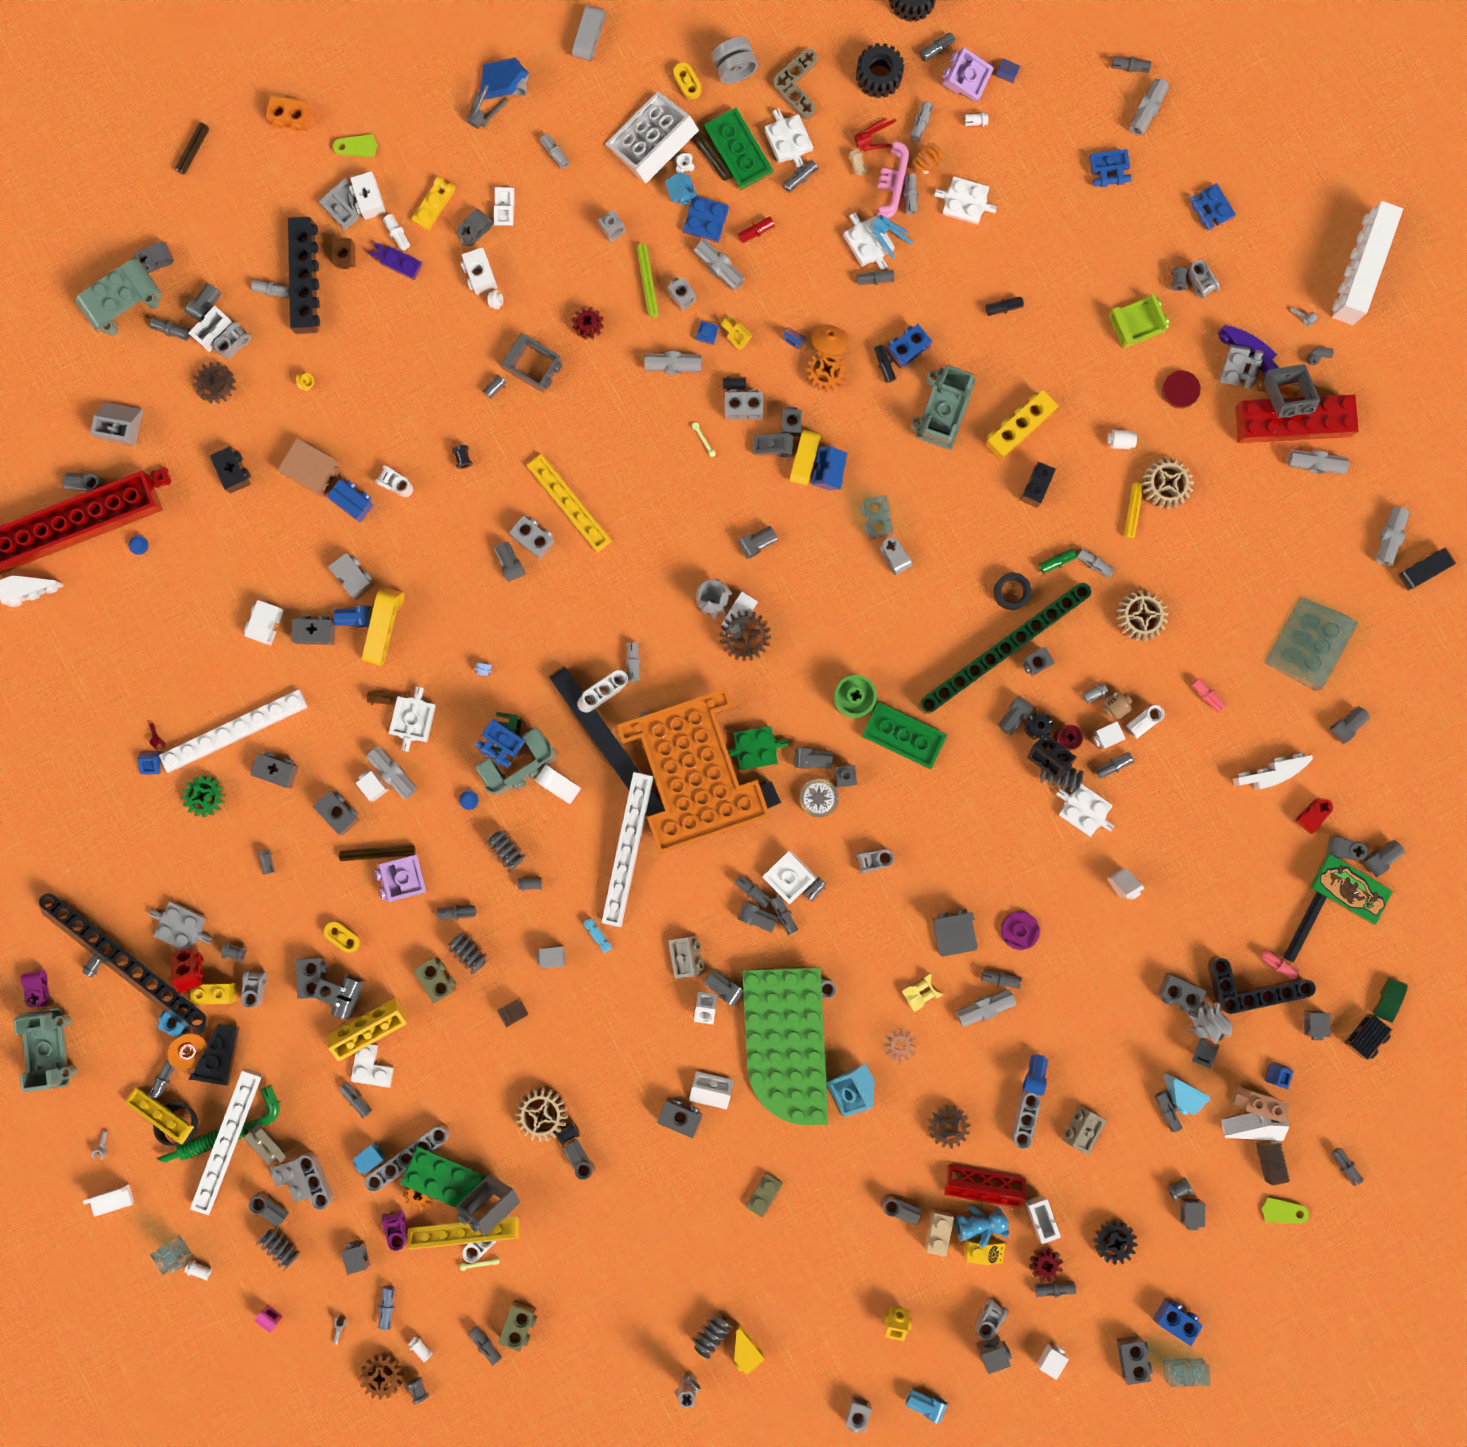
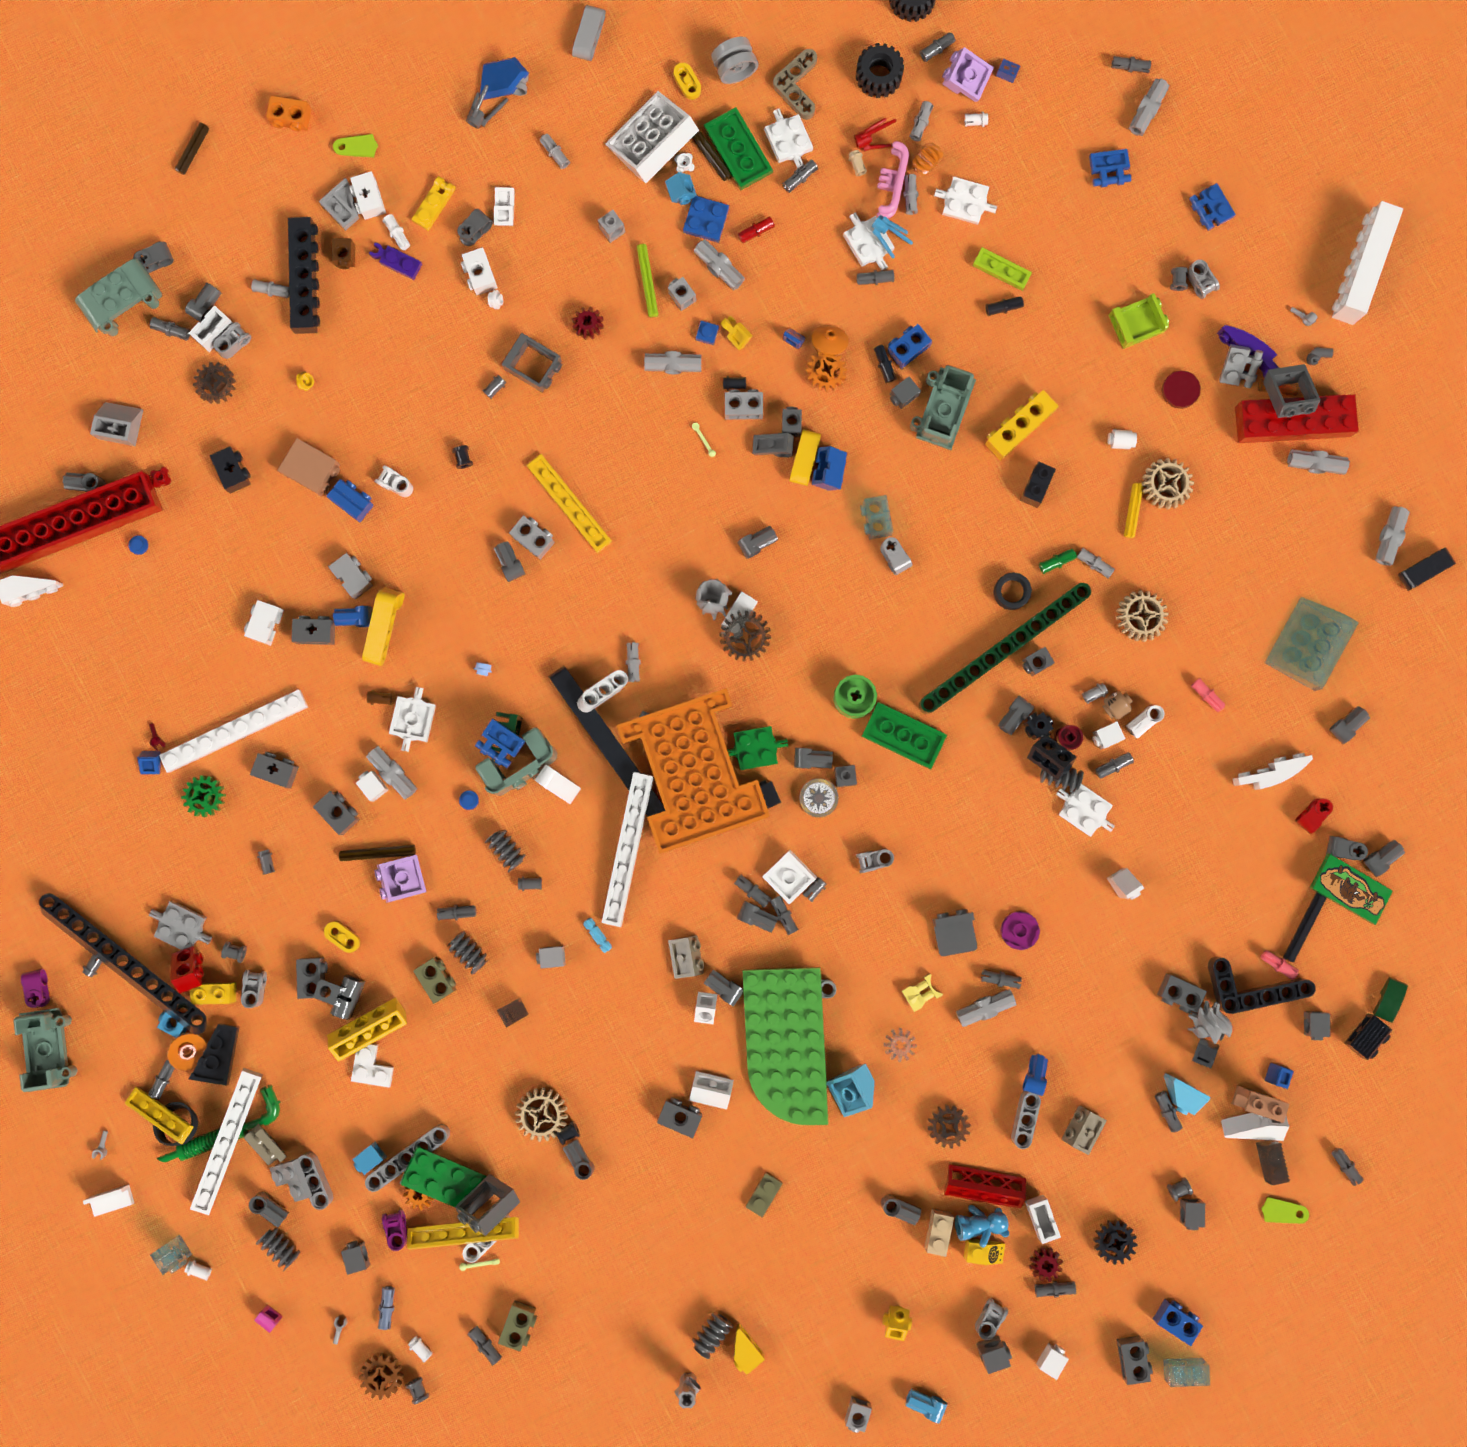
(355, 1100): dark grey axle -> none
(904, 393): none -> dark grey brick
(1002, 269): none -> lime plate

